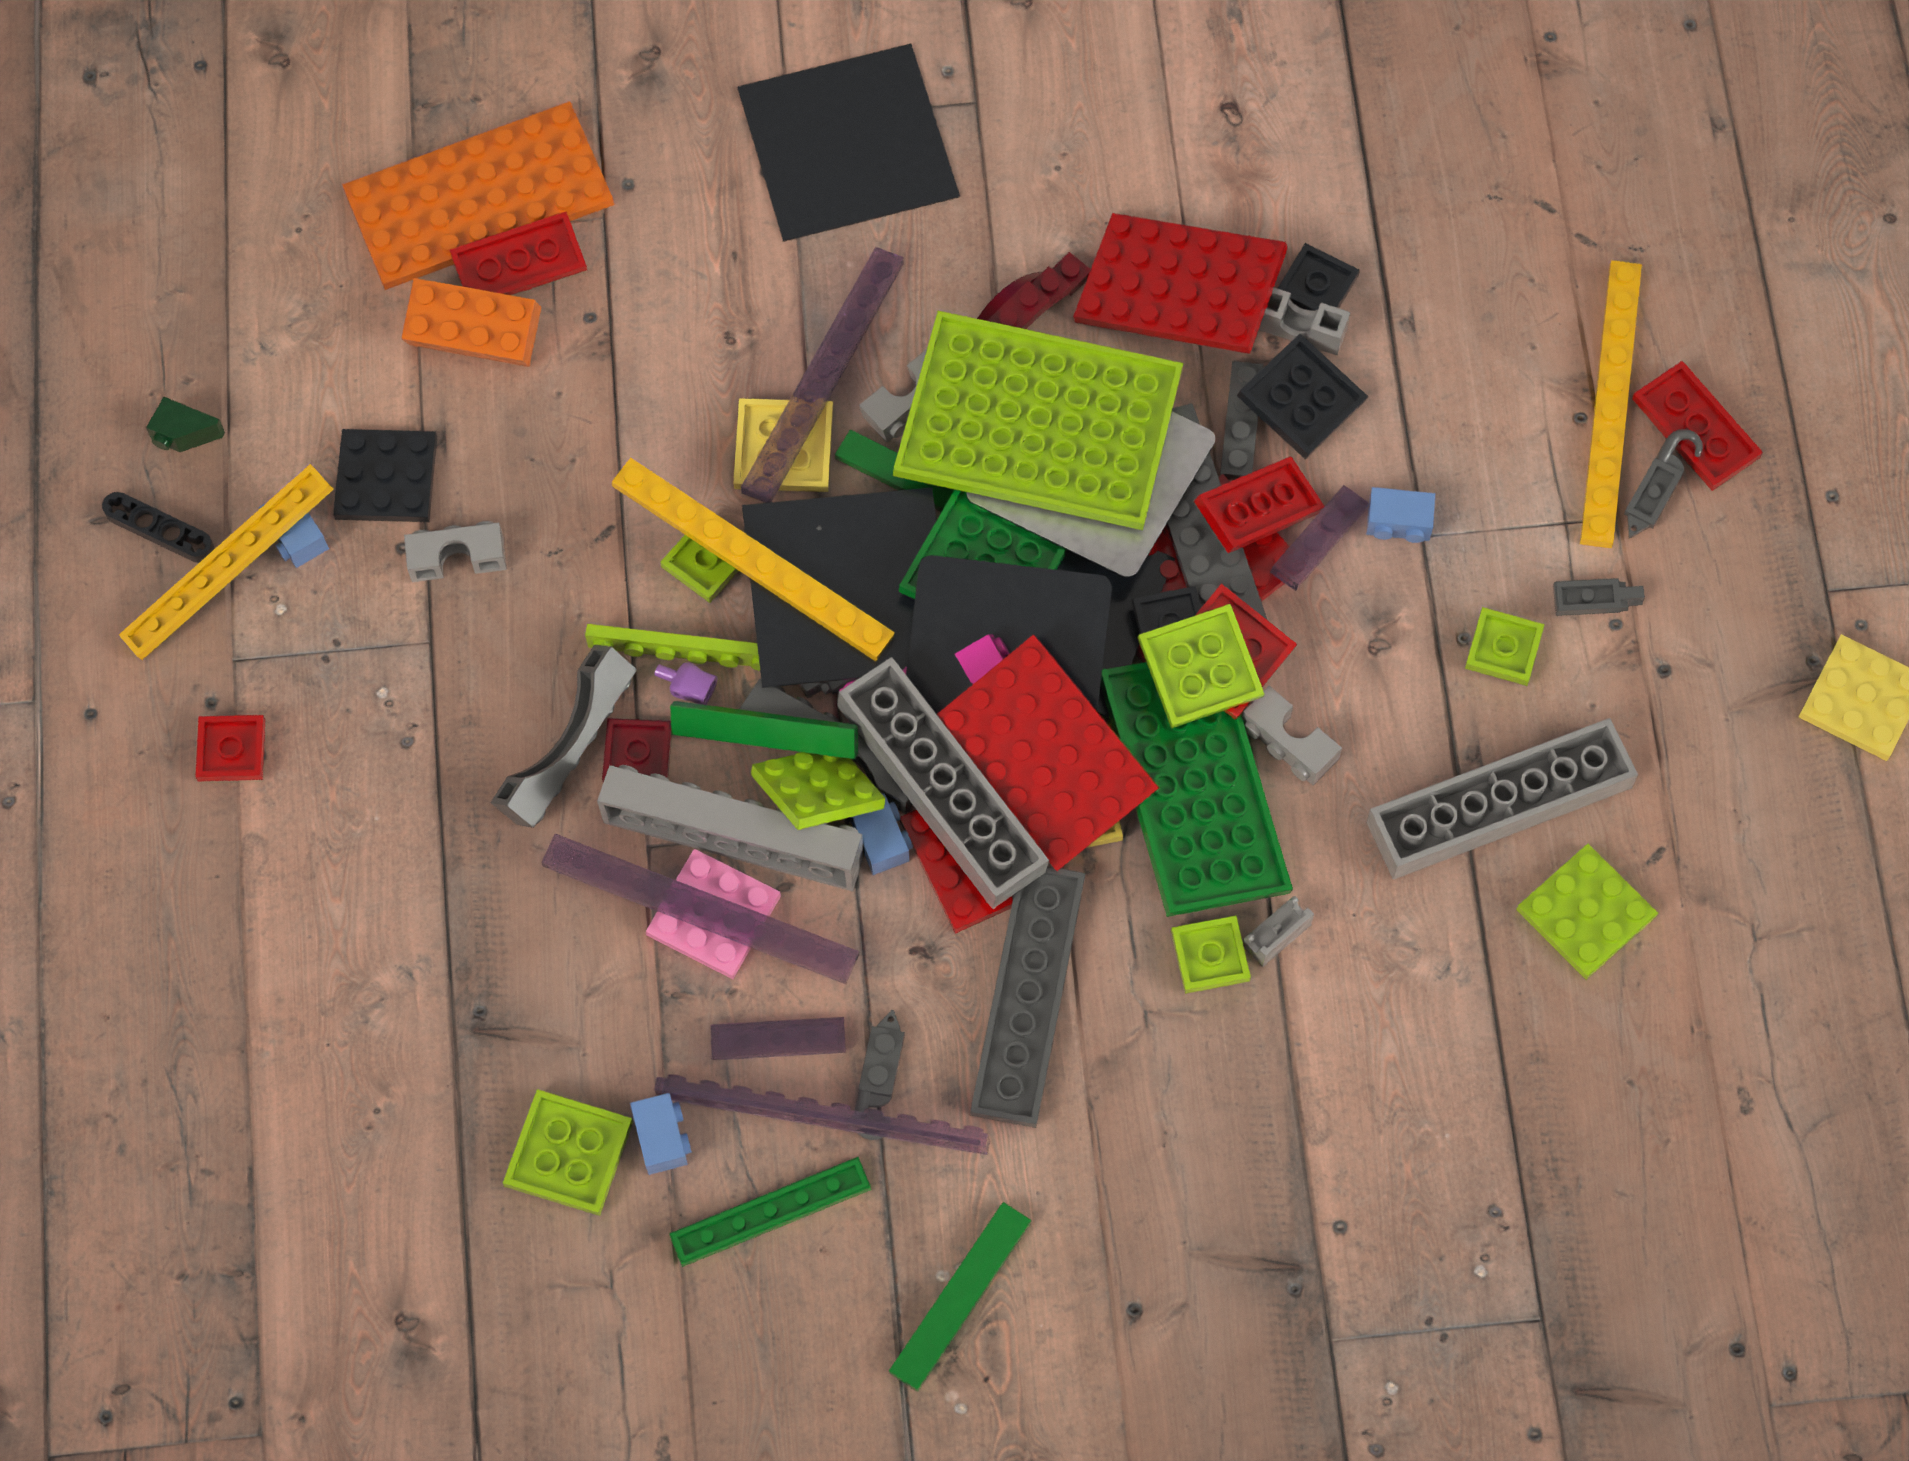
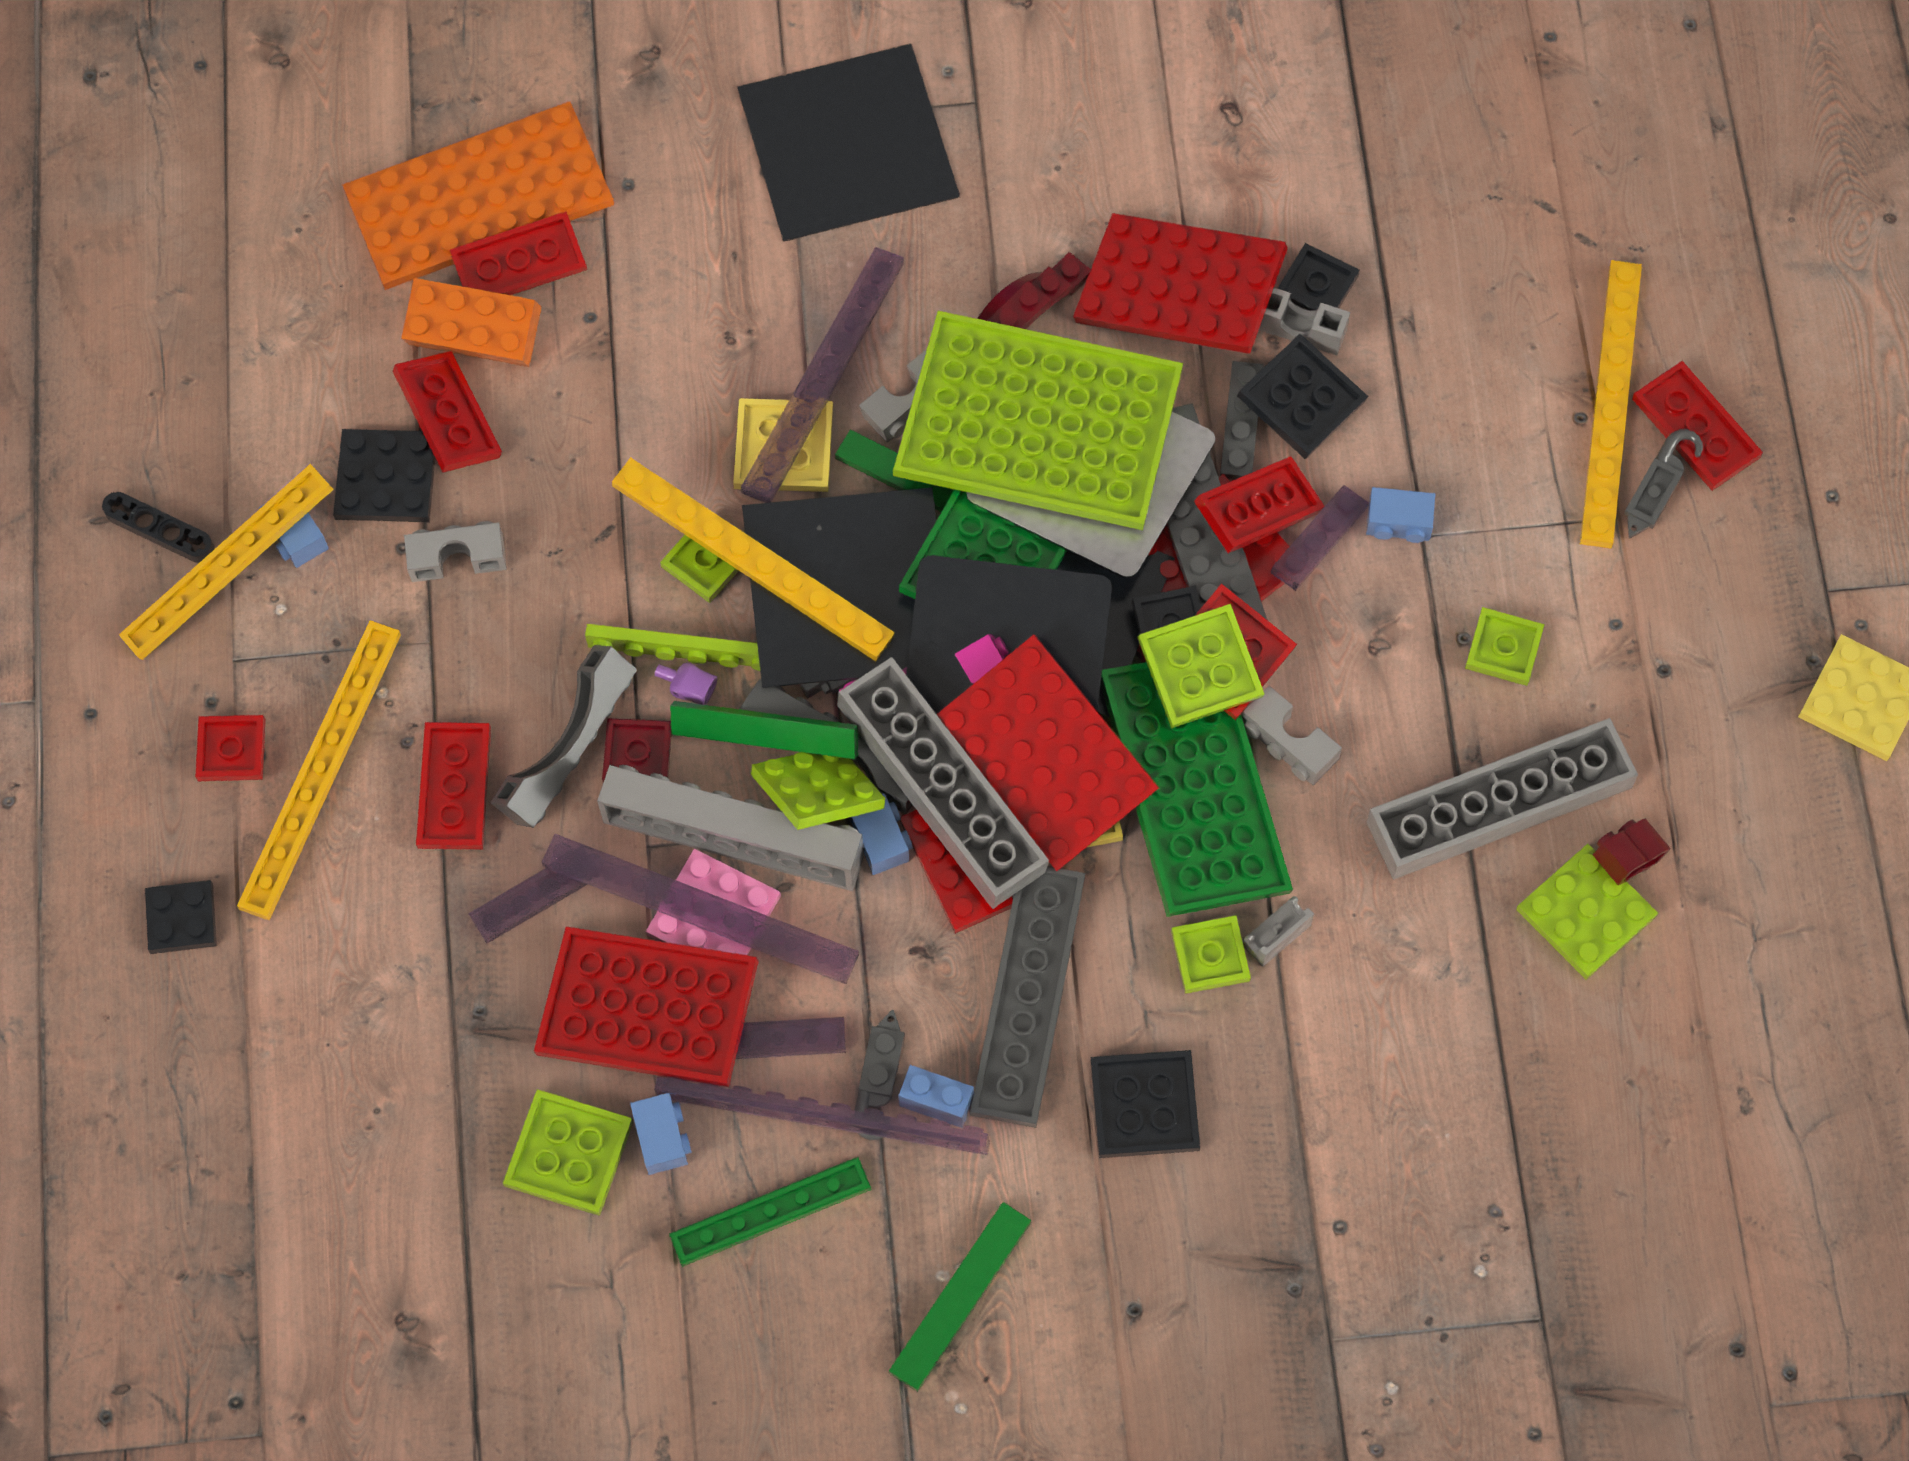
(180, 917): none -> black plate
(182, 427): dark green slope -> none
(319, 770): none -> yellow plate
(447, 411): none -> red plate
(453, 785): none -> red plate
(522, 903): none -> plate
(646, 1006): none -> red plate
(936, 1096): none -> medium blue brick
(1145, 1104): none -> black plate
(1595, 596): dark grey hinge -> none
(1630, 850): none -> dark red brick

